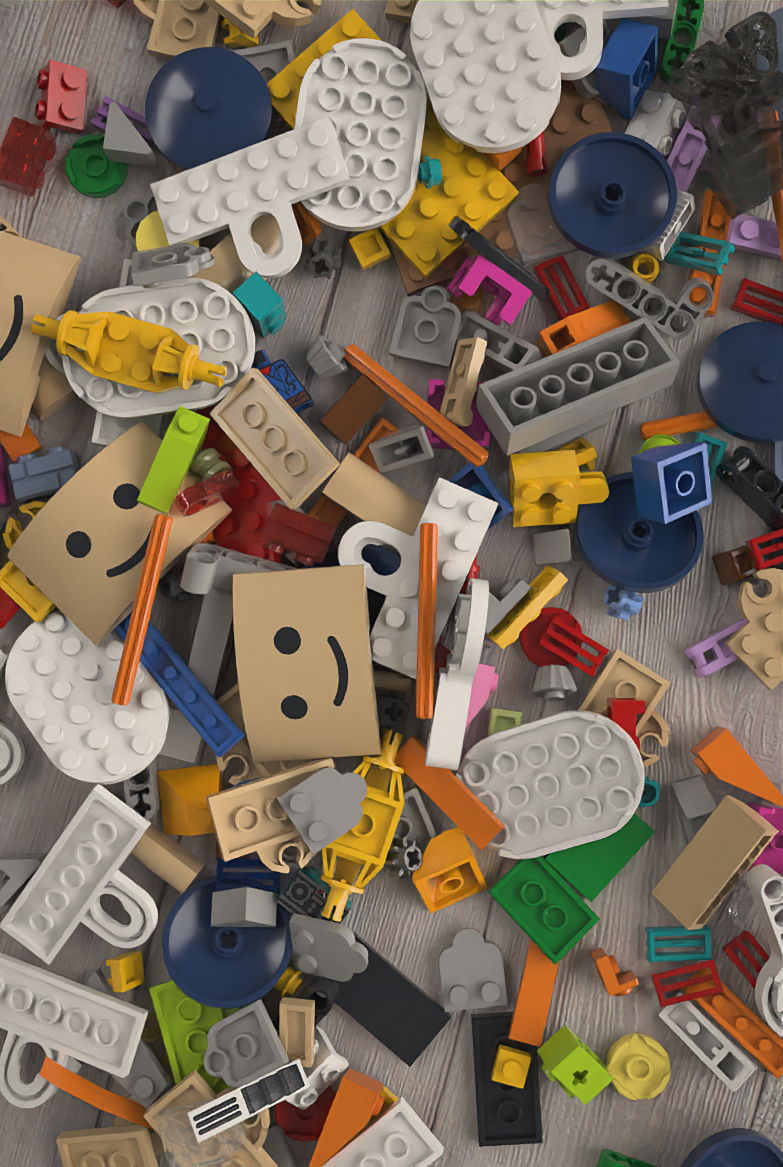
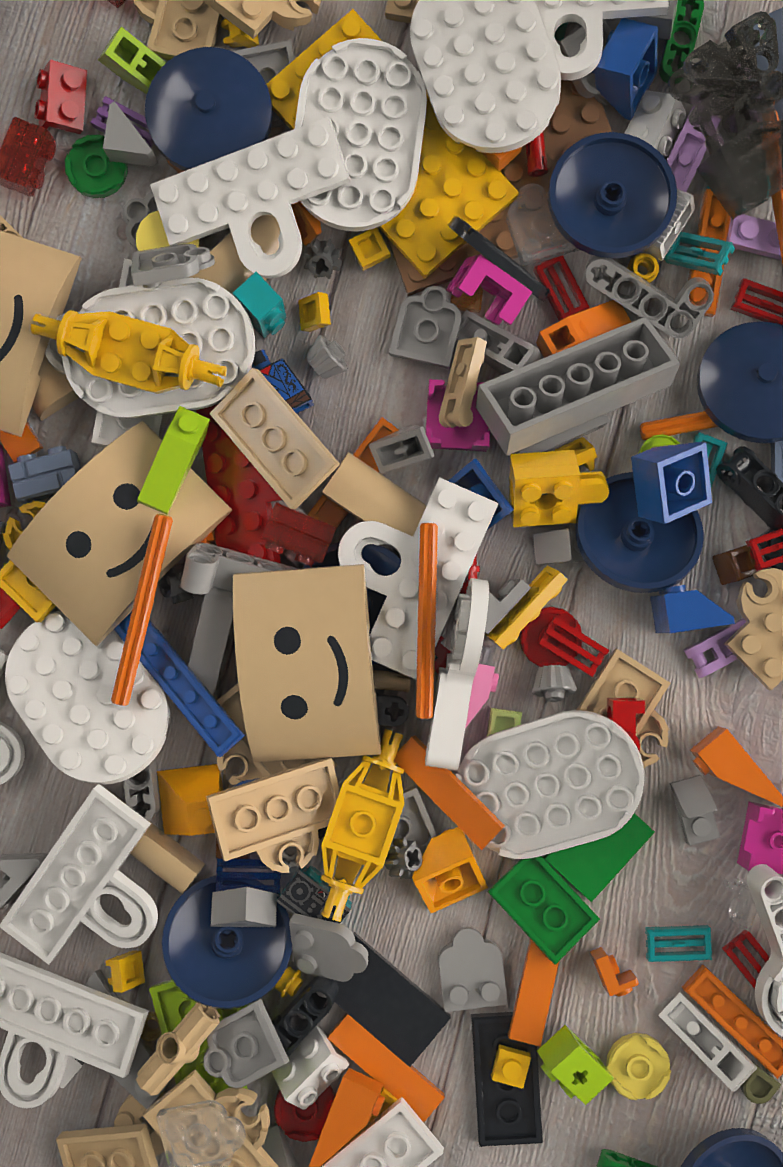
(93, 1093): orange sticker -> none
(131, 60): none -> lime slope
(177, 1048): none -> tan piece
(181, 739): white sticker -> none
(207, 493): clear red piece -> none
(208, 464): olive wheel -> none
(248, 1100): sticker -> none
(297, 1029): tan tile -> none
(314, 312): none -> yellow plate
(325, 806): light grey plate -> none
(353, 409): reddish brown hinge -> none
(386, 1067): none -> orange tile
(416, 406): orange axle -> none
(430, 172): teal plate -> none
(622, 603): medium blue gear -> none
(652, 793): teal plate -> none
(685, 610): none -> blue slope
(713, 862): tan brick -> none
(714, 976): red tile -> none
(760, 1086): none -> olive tile

